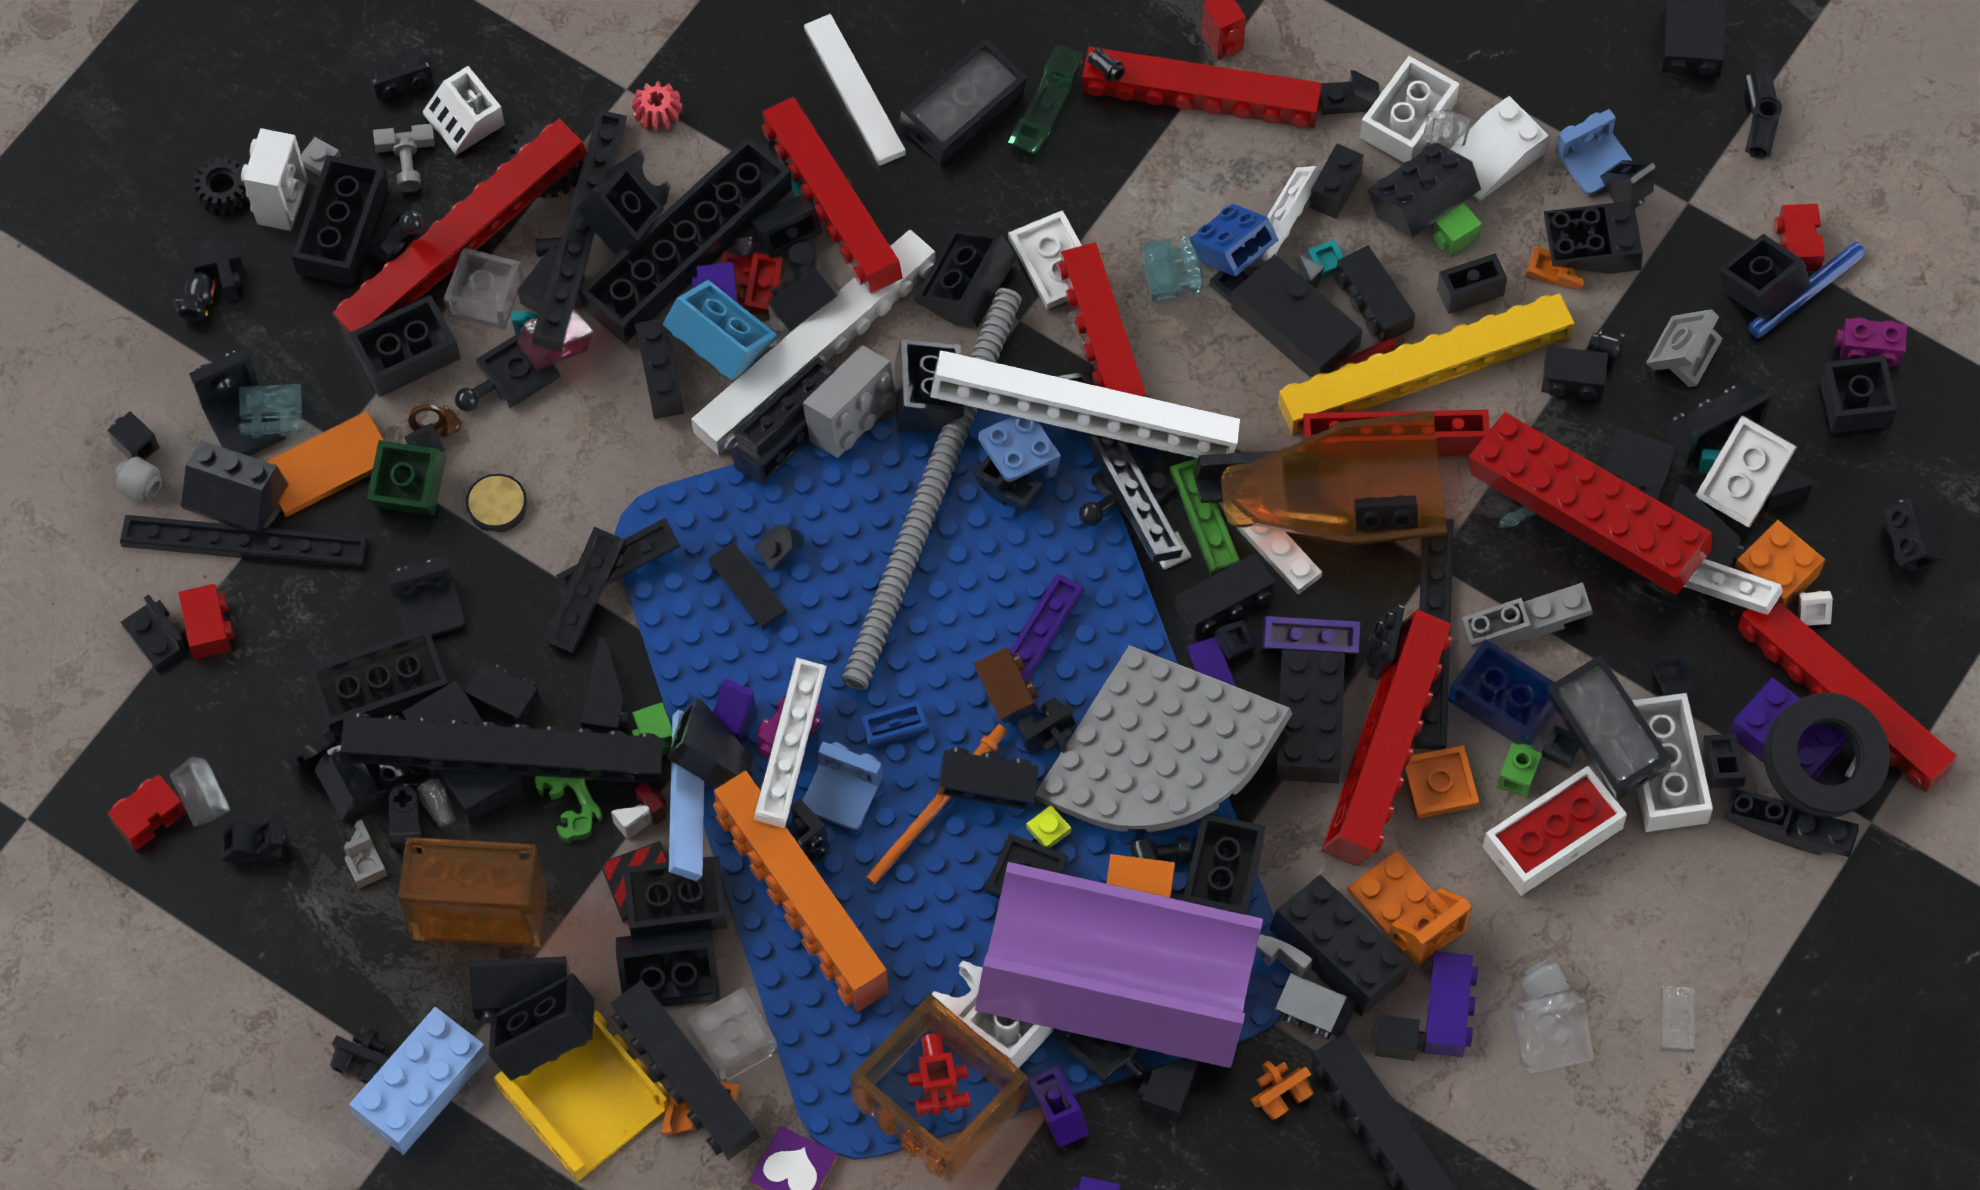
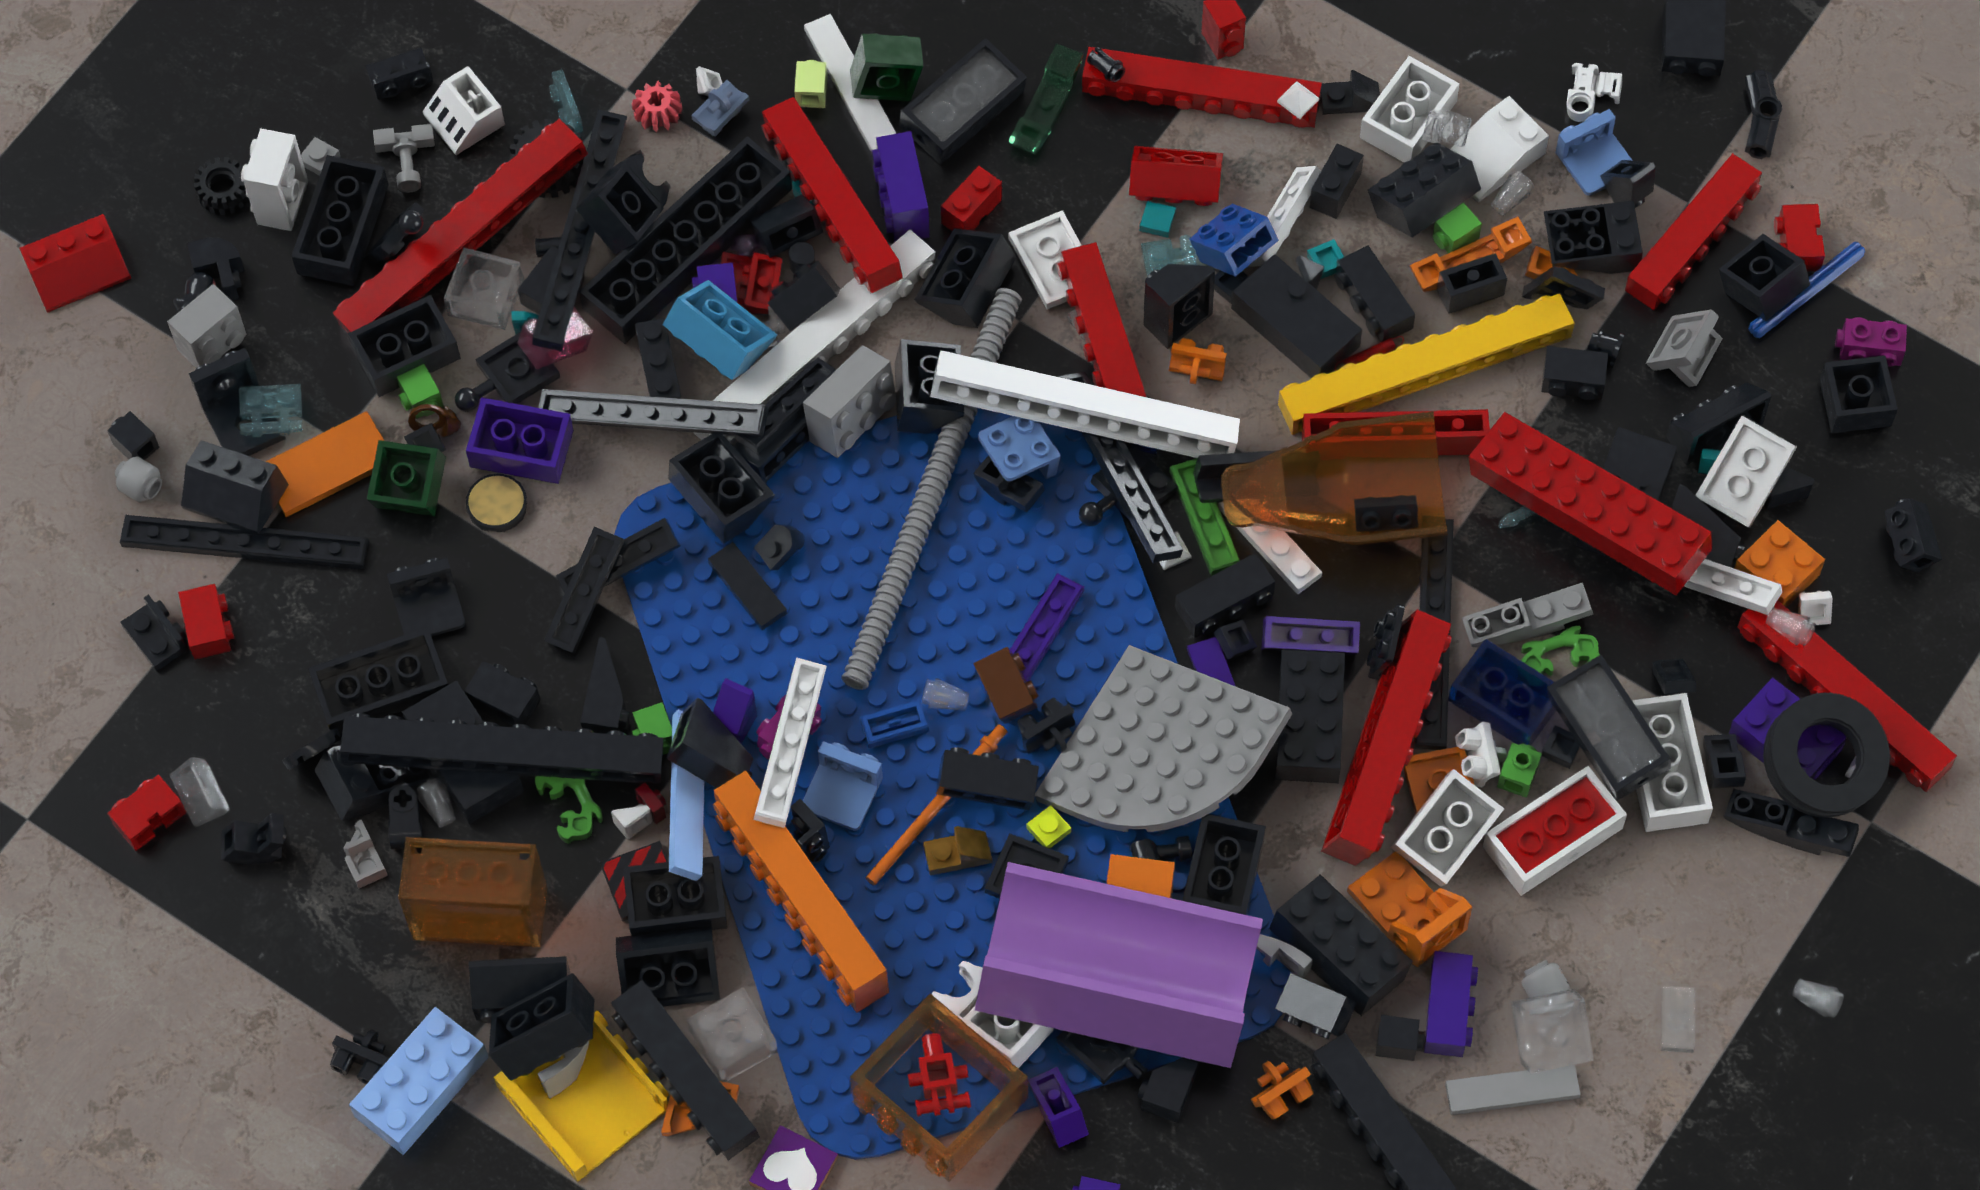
(75, 263): none -> red slope
(207, 327): none -> light grey brick
(418, 389): none -> bright green brick
(519, 440): none -> dark purple brick
(561, 92): none -> clear light blue plate
(564, 1072): none -> light grey slope
(658, 412): none -> tile
(707, 80): none -> white slope
(720, 108): none -> sand blue hips
(720, 486): none -> black slope
(811, 83): none -> yellowish green brick
(886, 67): none -> dark green brick
(900, 185): none -> dark purple brick
(944, 695): none -> clear cone
(957, 852): none -> pearl gold slope
(971, 201): none -> red brick
(1157, 219): none -> teal tile
(1175, 175): none -> red slope
(1177, 300): none -> black slope
(1197, 361): none -> orange hips
(1298, 100): none -> white slope
(1447, 828): none -> white brick
(1483, 755): none -> white hips
(1504, 240): none -> orange slope
(1511, 1090): none -> light grey tile
(1513, 192): none -> clear cone
(1574, 290): none -> black wing
(1584, 649): none -> bright green helmet
(1592, 85): none -> white piece
(1693, 232): none -> red brick
(1791, 625): none -> clear cone
(1819, 997): none -> clear cone

